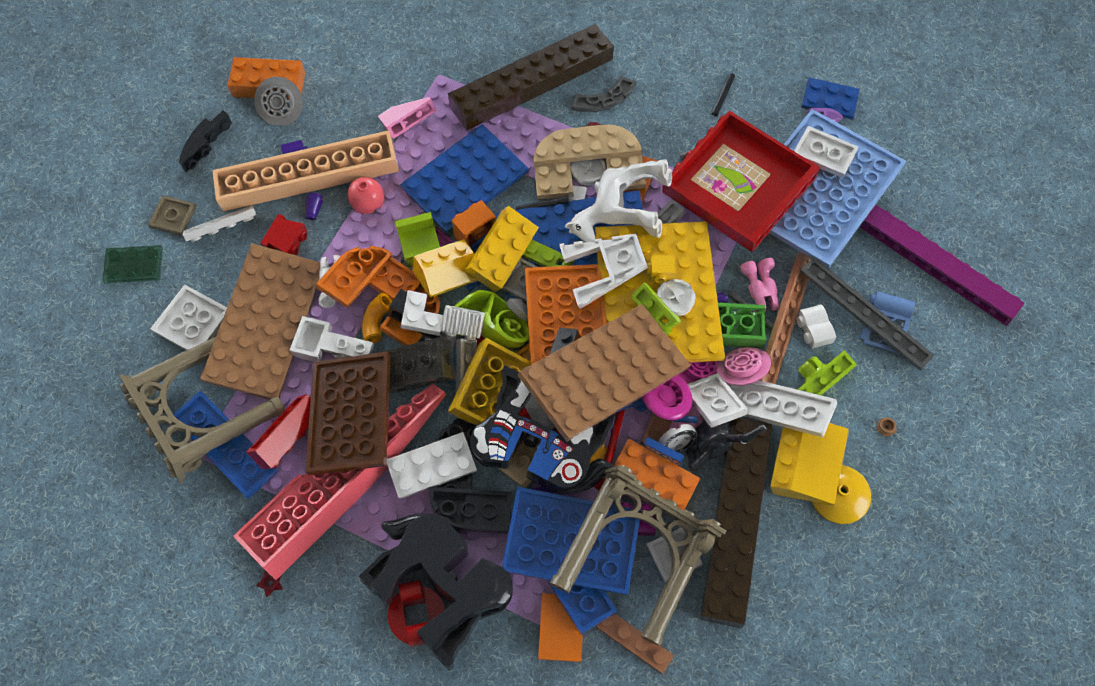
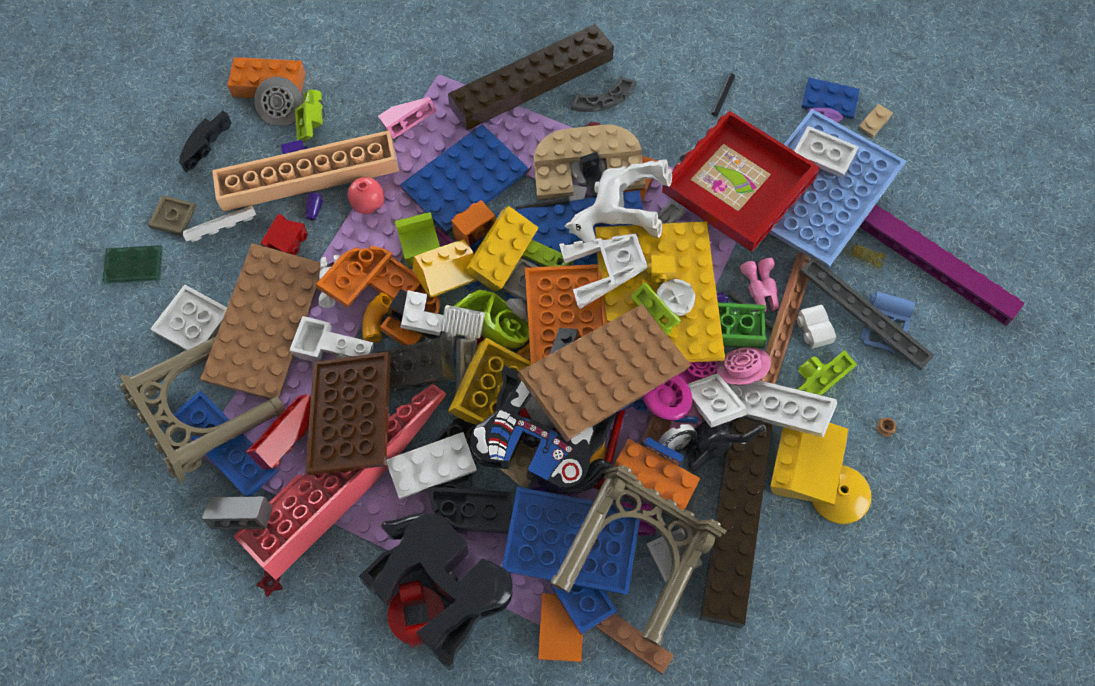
(237, 512): none -> dark grey brick
(309, 115): none -> lime plate
(590, 170): none -> black bracket
(868, 255): none -> clear yellow bar
(875, 120): none -> tan plate

